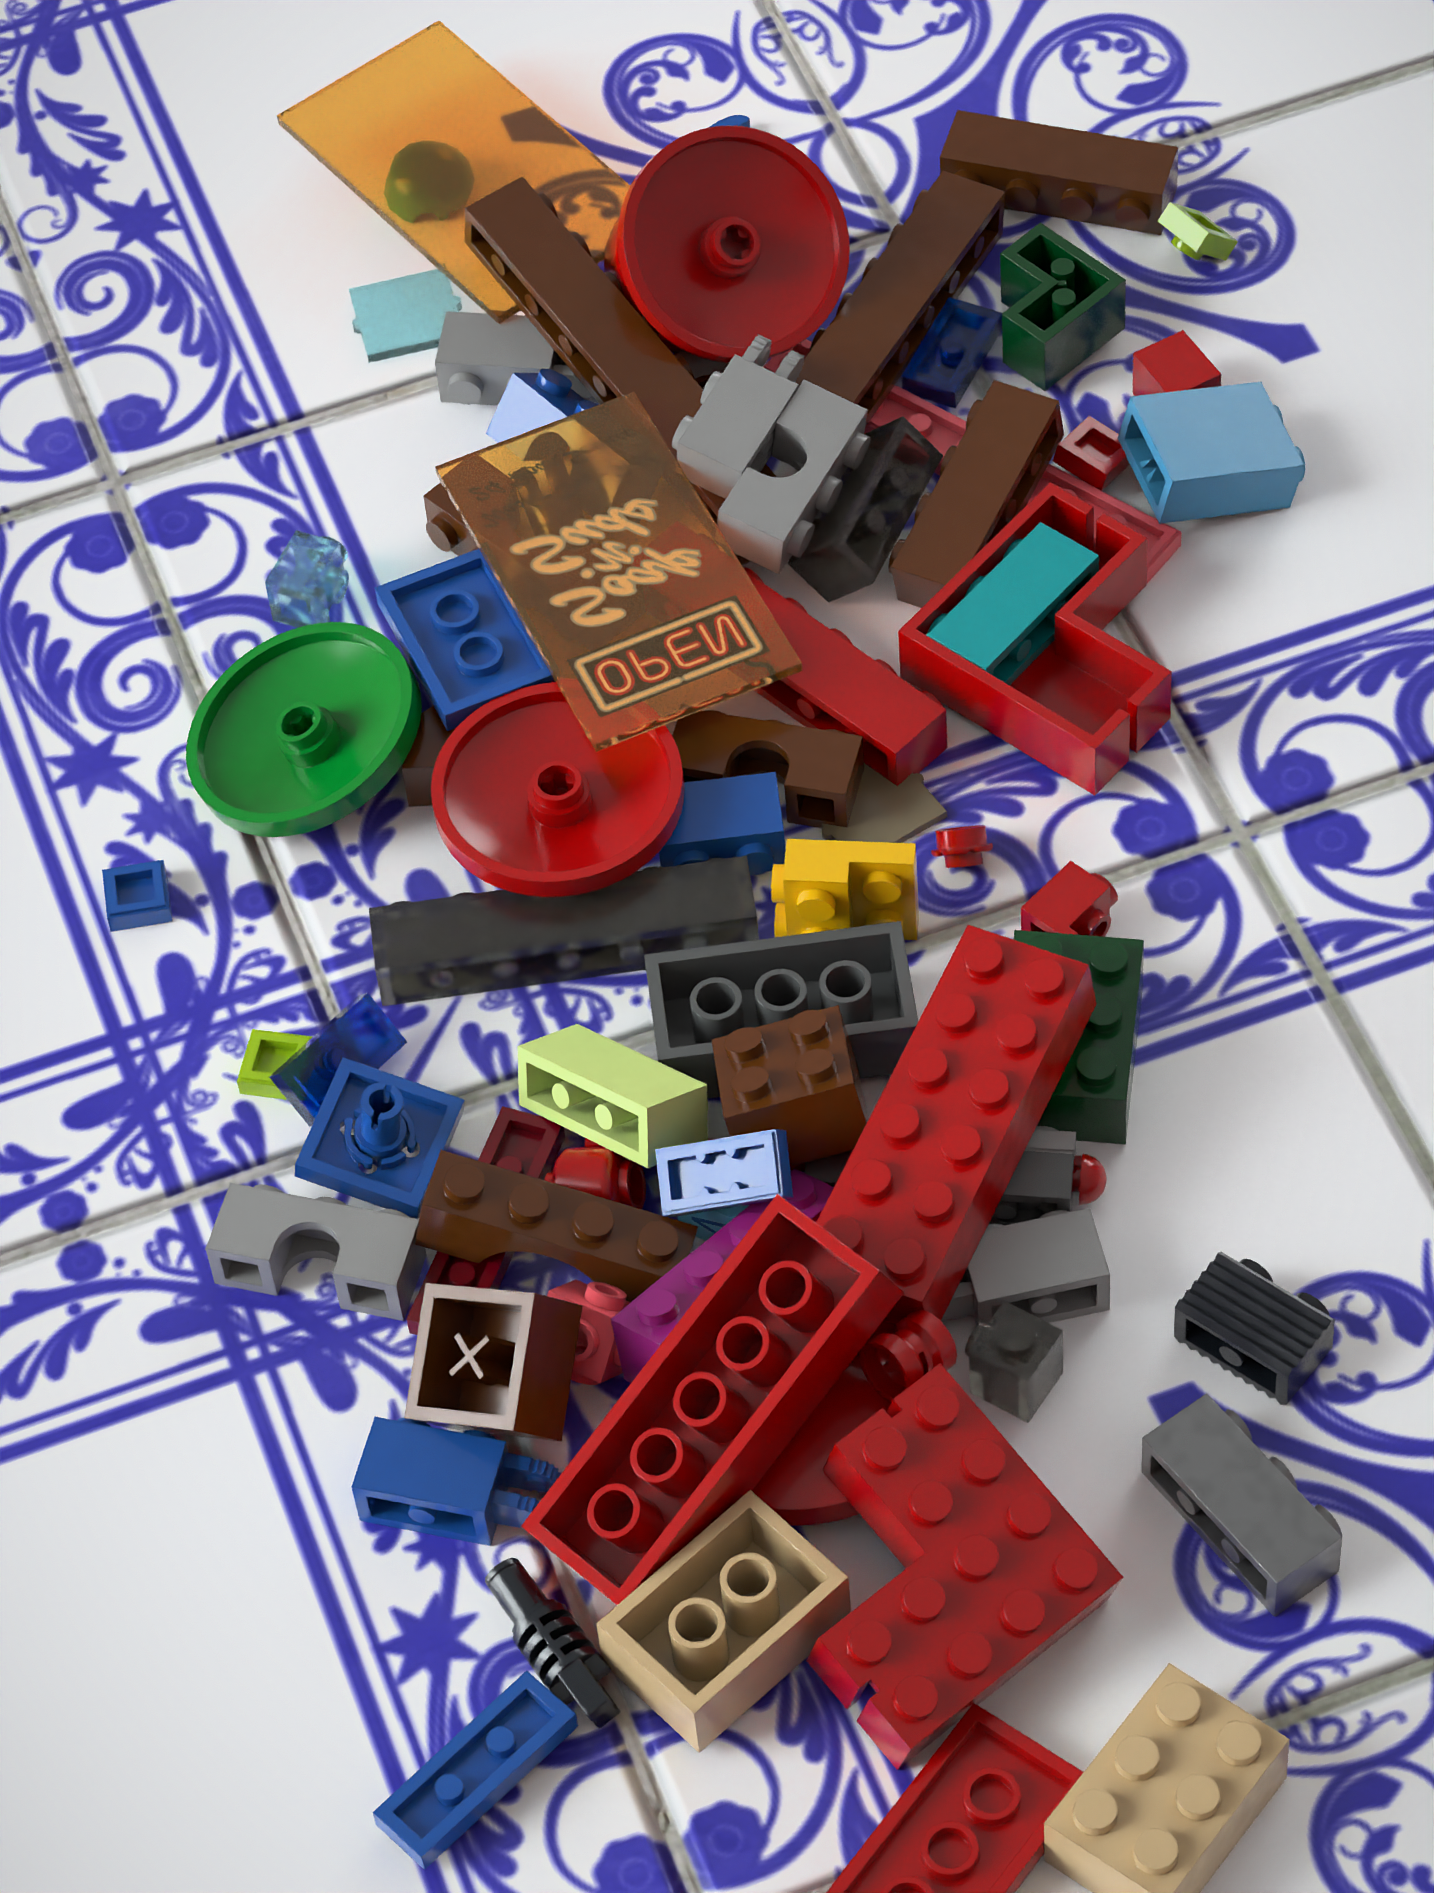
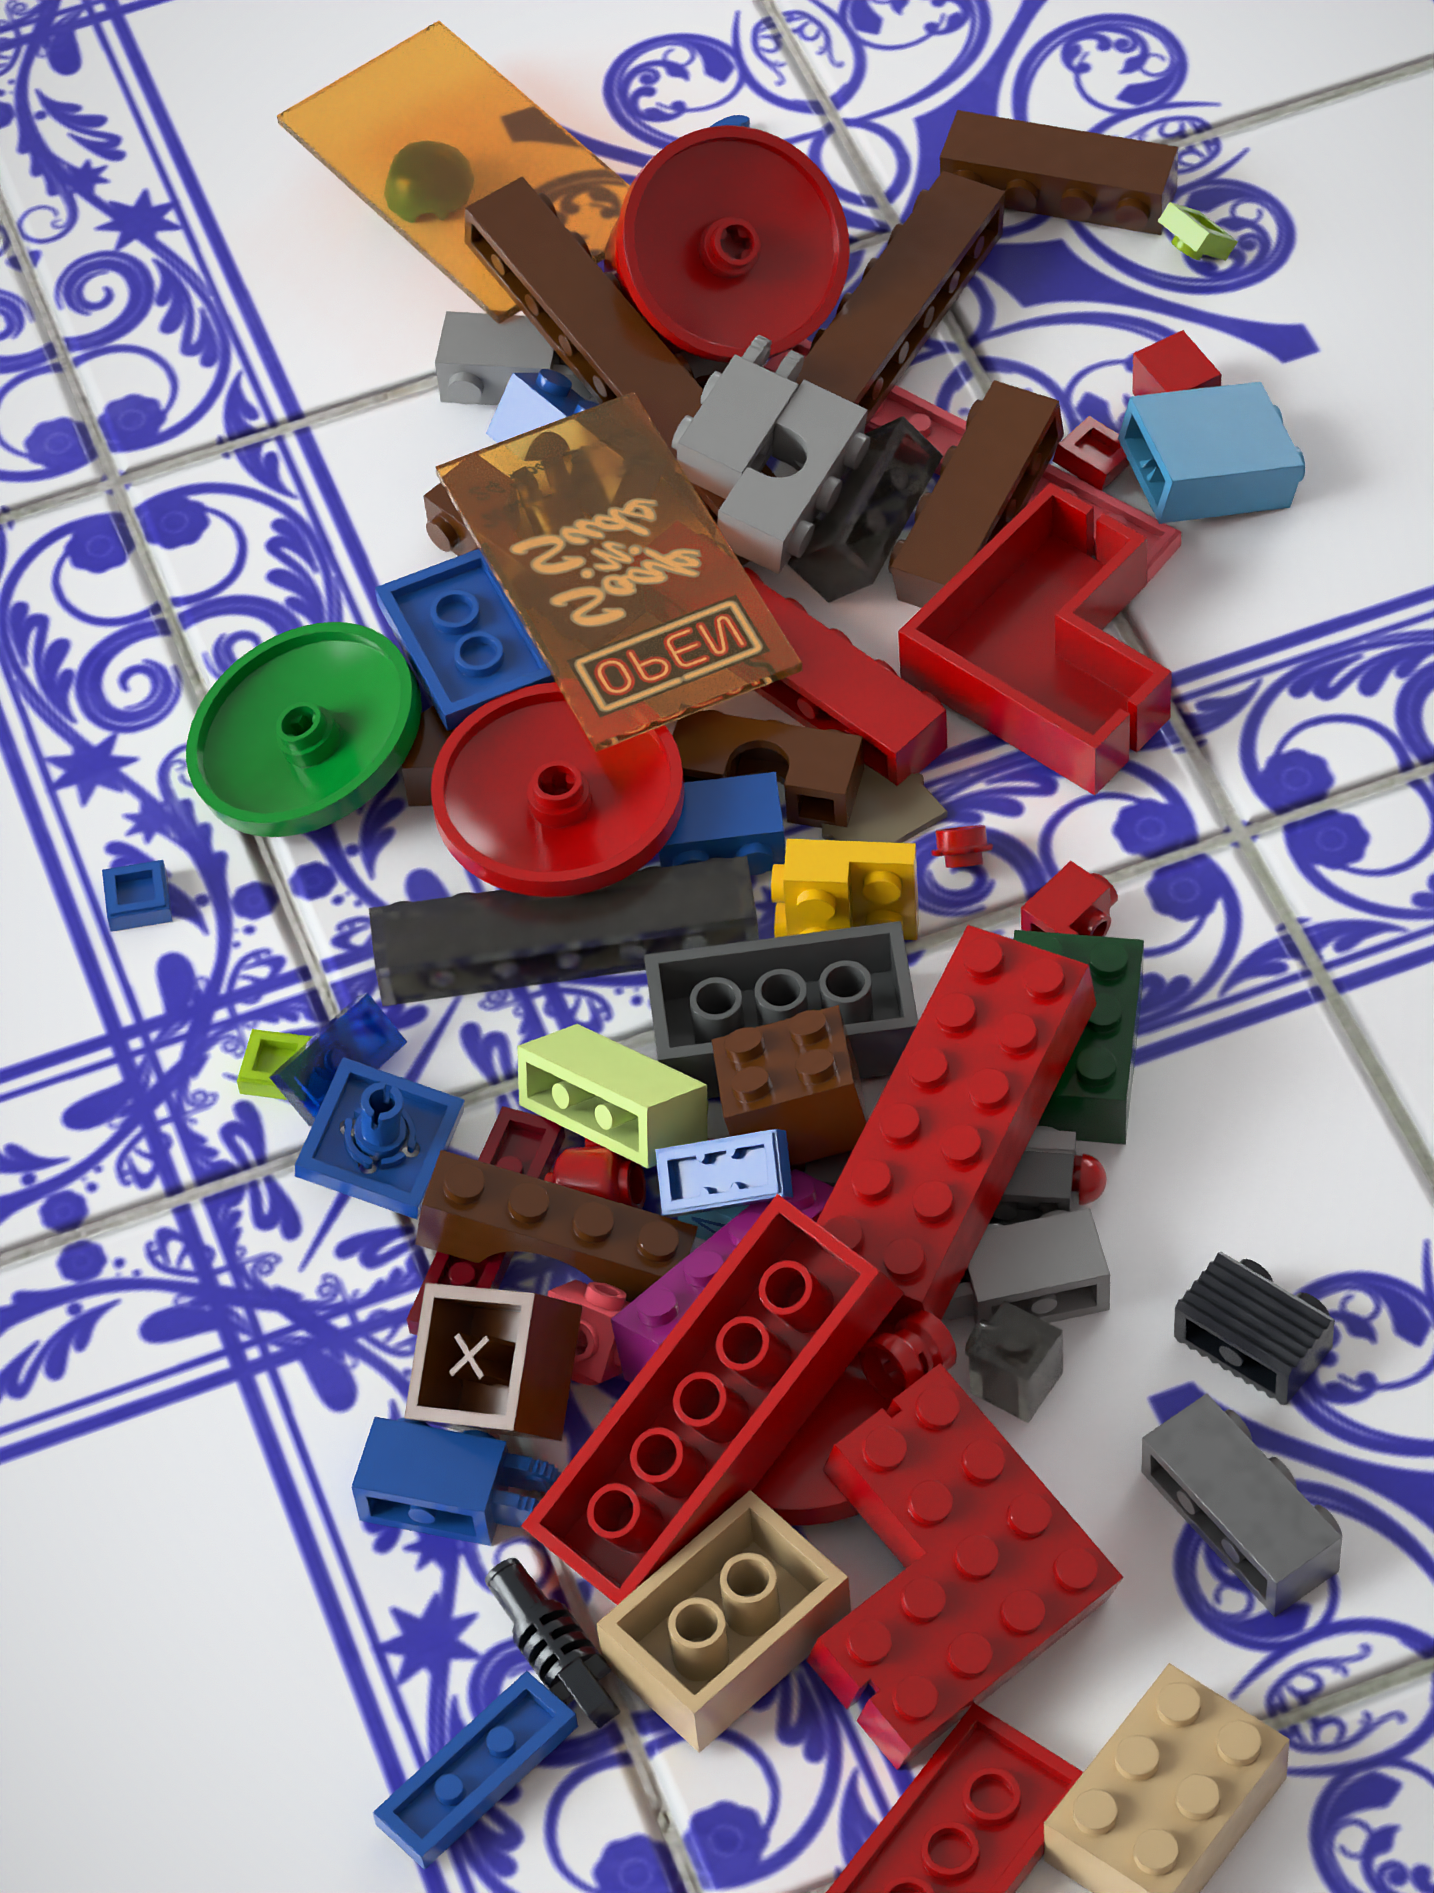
(269, 1232): light grey arch -> none
(307, 580): clear light blue brick -> none
(402, 313): clear light blue piece -> none
(952, 352): clear blue plate -> none
(1013, 609): teal brick -> none
(1058, 306): dark green brick -> none

